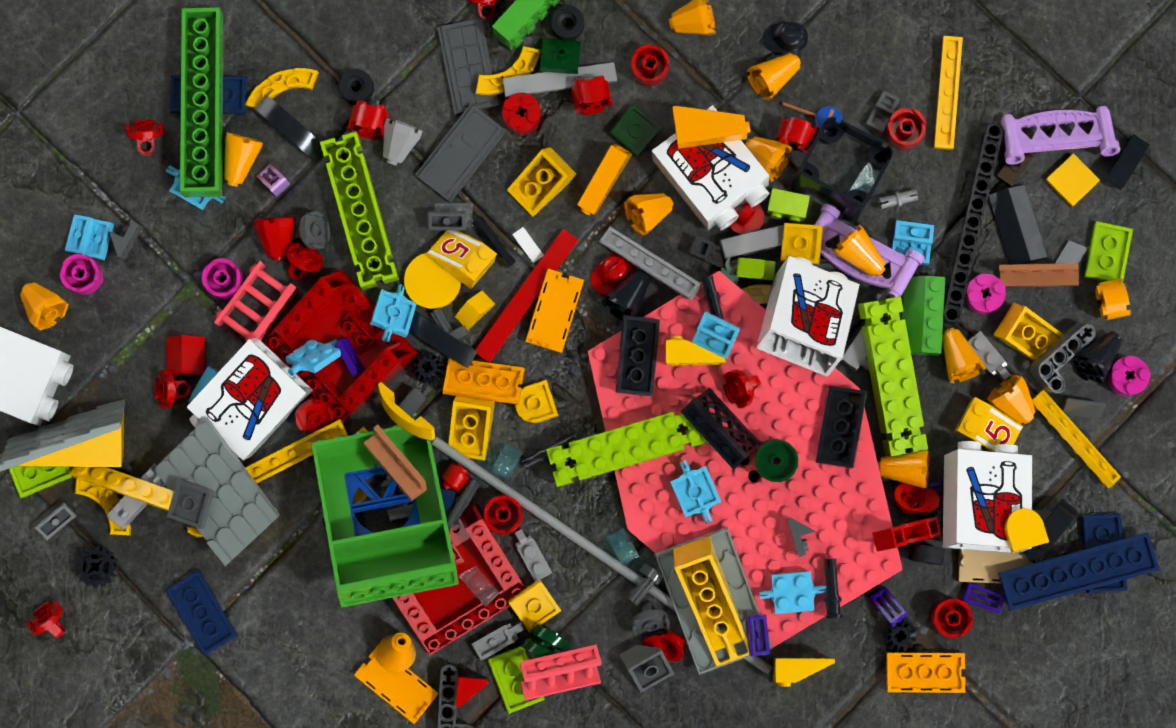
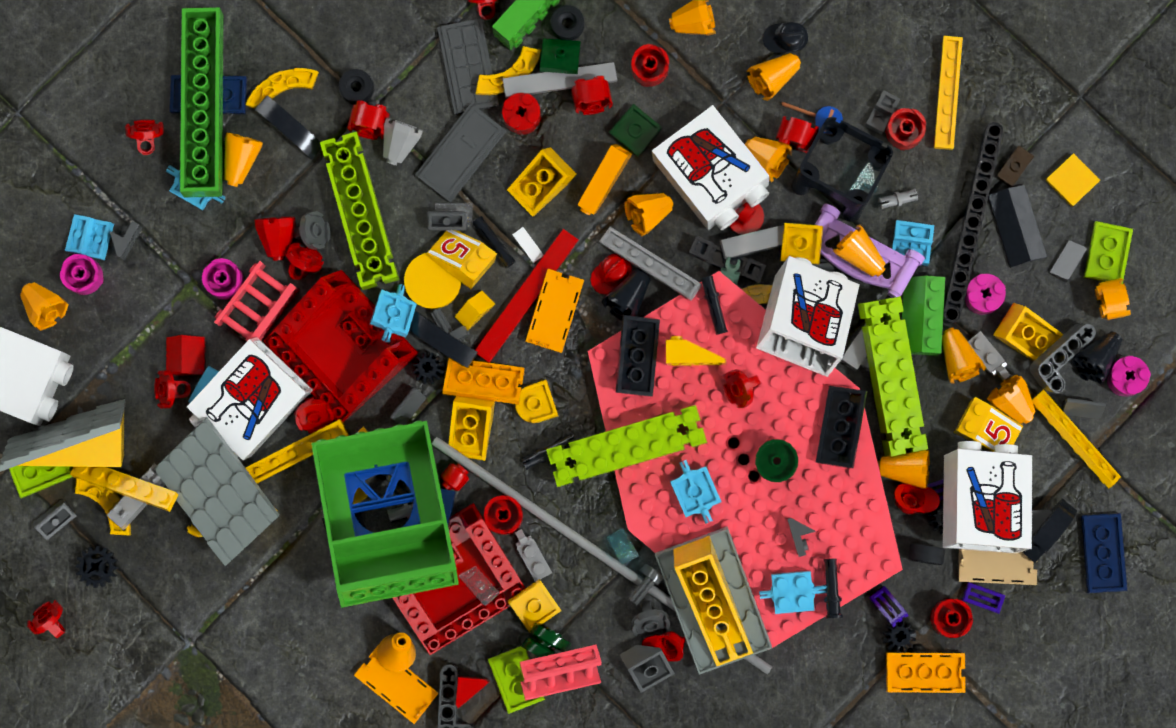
(190, 504): dark grey plate -> none
(201, 612): dark blue tile -> none
(273, 179): lavender slope -> none
(312, 356): medium azure plate -> none
(350, 357): dark purple tile -> none
(395, 464): nougat fence -> none
(417, 427): yellow slope -> none
(462, 503): dark grey axle -> none
(497, 640): light grey hinge -> none
(507, 461): clear light blue slope -> none
(707, 127): light orange slope -> none
(716, 335): medium azure slope -> none
(717, 435): black fence -> none
(750, 620): dark purple tile -> none
(755, 268): lime slope -> none
(788, 205): lime brick -> none
(795, 669): yellow slope -> none
(906, 533): red arch -> none
(1018, 142): lavender piece -> none
(1025, 530): yellow tile -> none
(1039, 275): nougat fence -> none
(1078, 571): dark blue plate -> none
(1127, 162): black slope -> none

